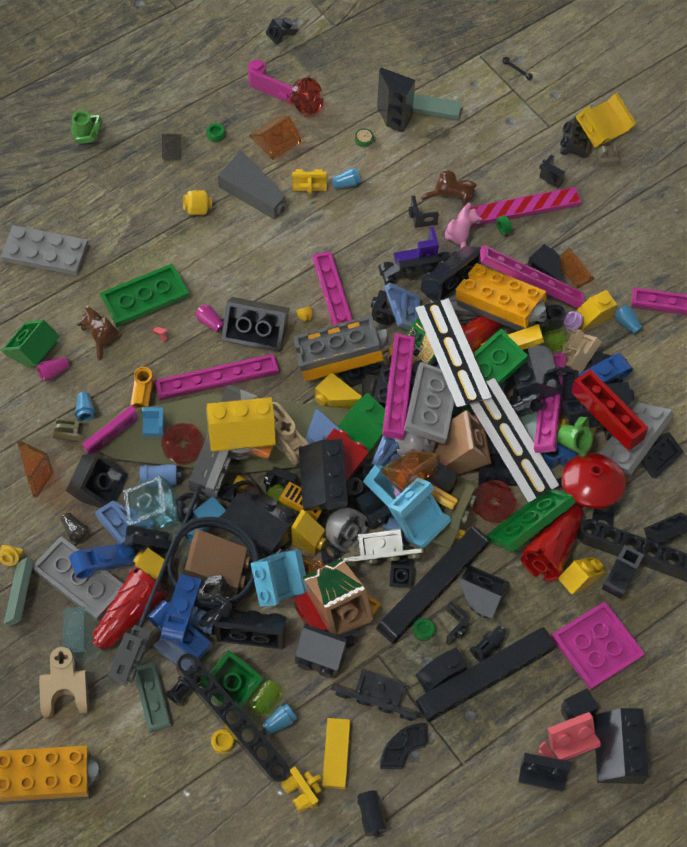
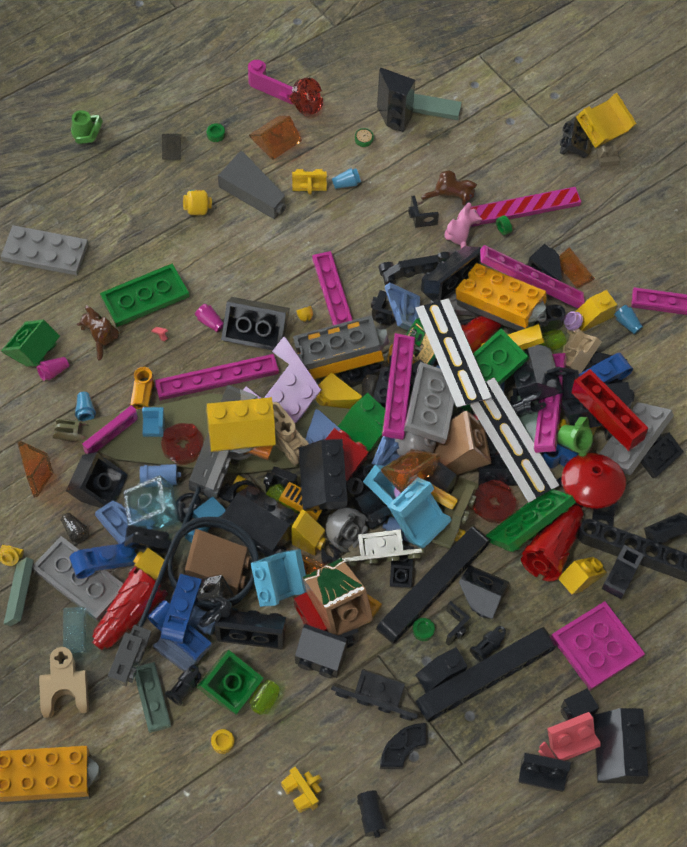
(243, 722): black beam -> none
(279, 28): black bracket -> none
(279, 719): dark azure cone -> none
(295, 387): none -> lavender wing
(336, 753): yellow tile -> none
(424, 248): dark purple panel -> none
(506, 60): black hinge -> none
(550, 173): black bracket -> none

